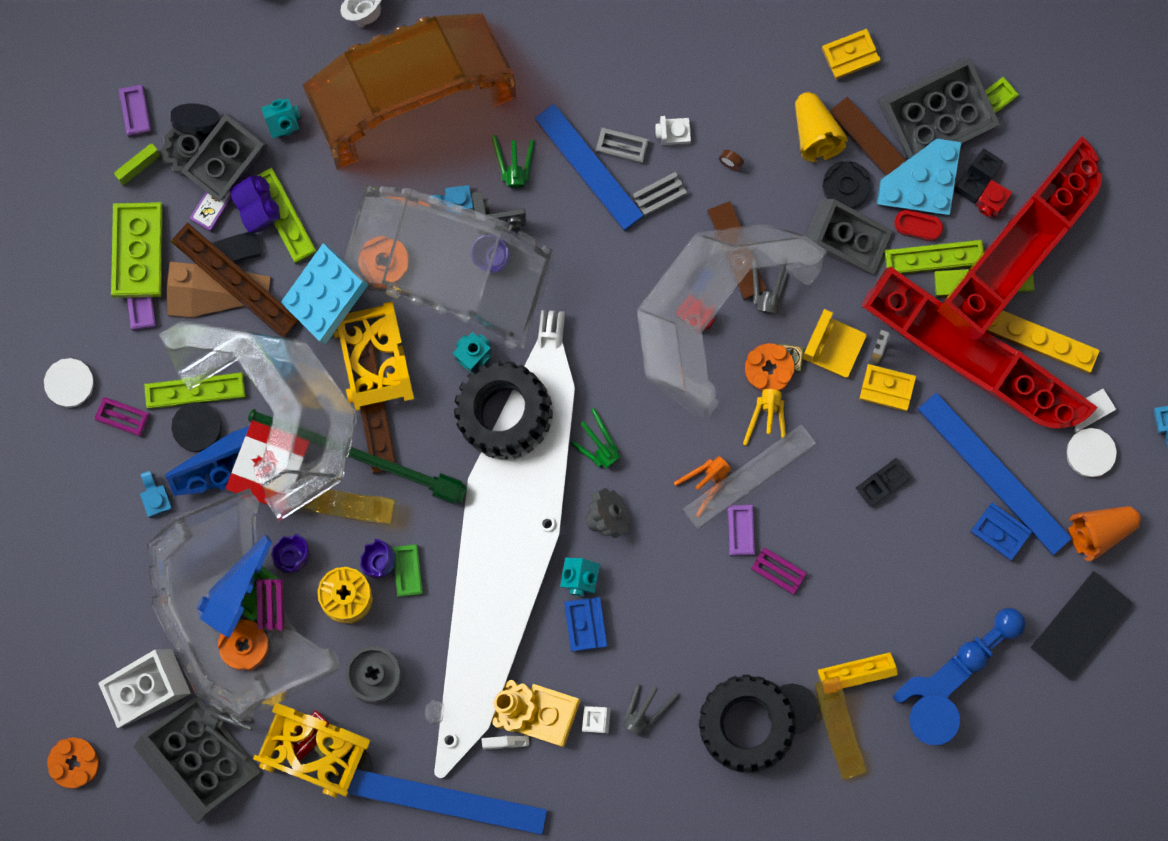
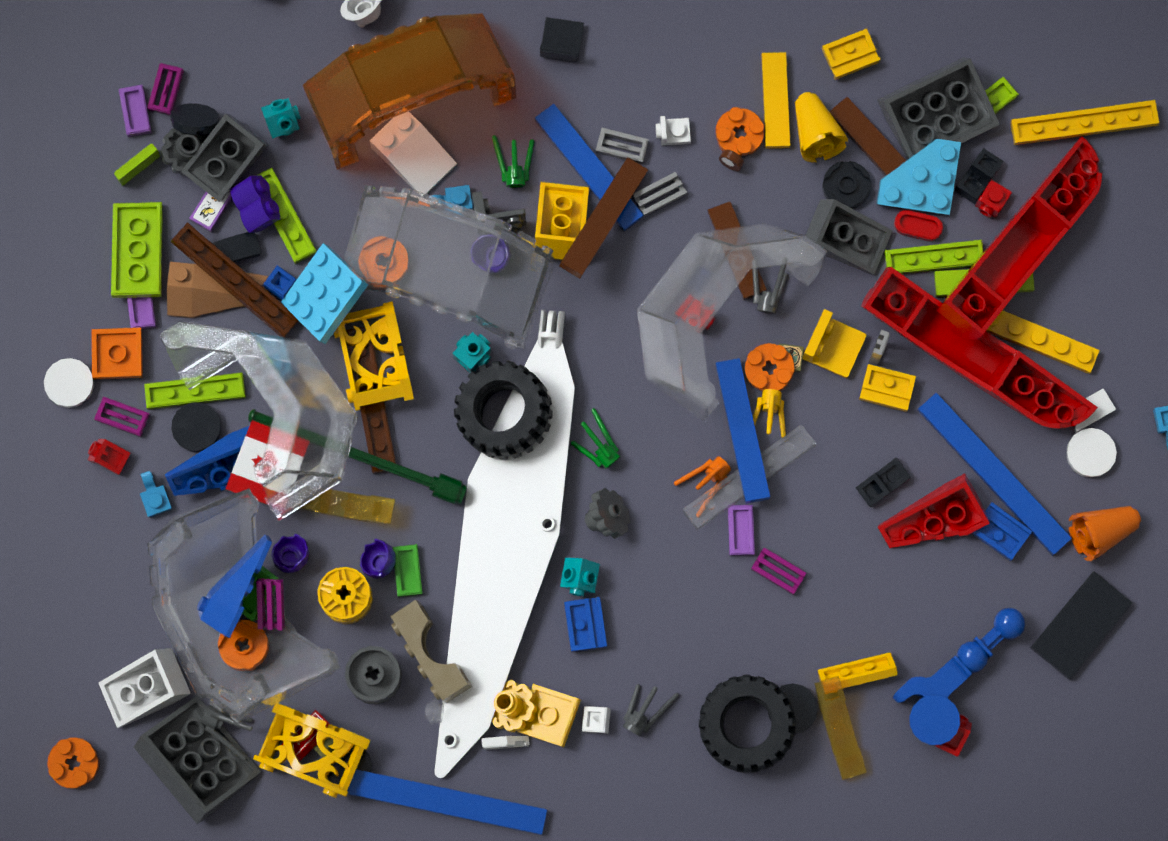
(108, 455): none -> red bracket
(117, 353): none -> orange plate
(171, 69): none -> magenta tile
(279, 282): none -> blue tile
(412, 152): none -> white slope
(413, 624): none -> dark tan arch
(560, 216): none -> yellow slope
(561, 39): none -> black piece
(603, 218): none -> reddish brown tile
(742, 431): none -> blue tile
(752, 127): none -> orange plate
(775, 100): none -> yellow tile
(940, 514): none -> red wedge
(956, 744): none -> red bracket
(1084, 122): none -> yellow plate

